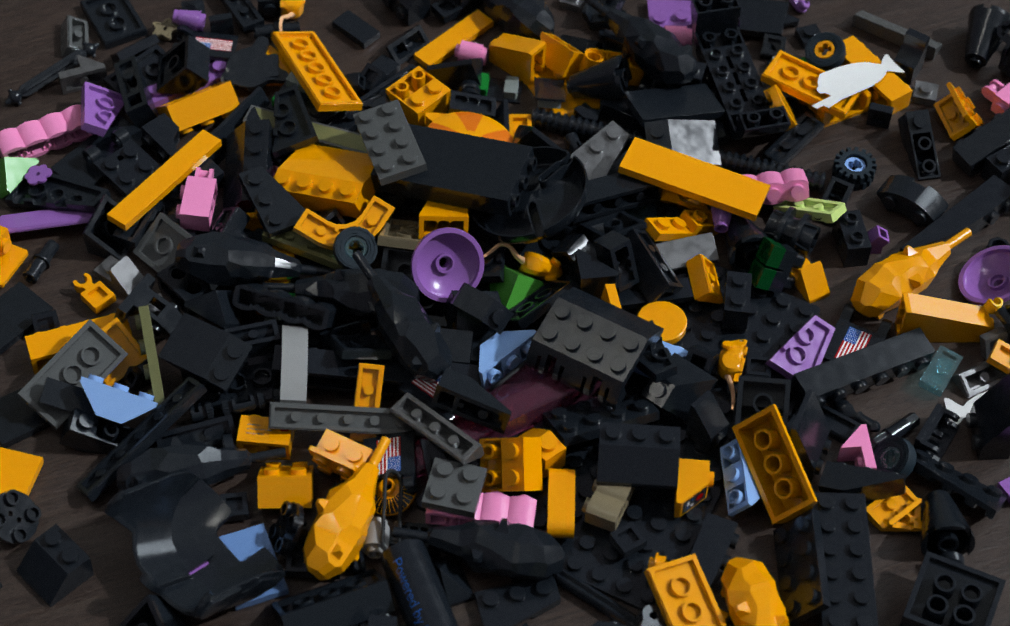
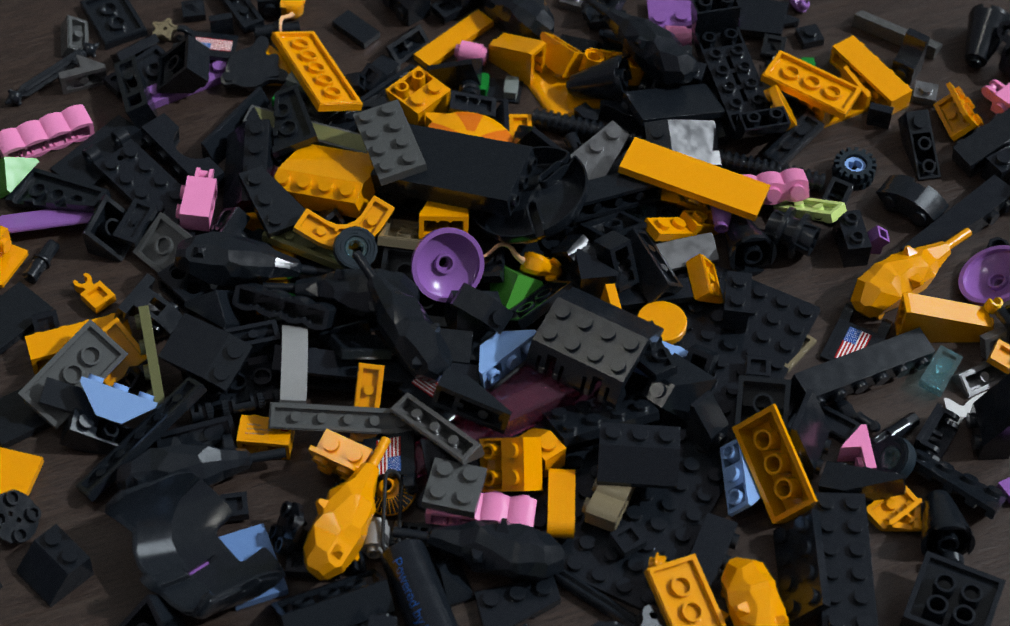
(38, 174): medium lavender plant -> none
(99, 108): medium lavender wing -> none
(119, 274): flat silver slope -> none
(164, 180): light orange tile -> none
(191, 18): medium lavender cone -> none
(201, 106): light orange slope -> none
(284, 484): light orange slope -> none
(549, 92): black piece -> none
(692, 485): light orange slope -> none
(731, 363): light orange animal -> none
(774, 266): hips -> none
(803, 349): medium lavender wing -> none
(811, 281): light orange slope -> none
(818, 44): black bush -> none
(851, 79): white sticker -> none

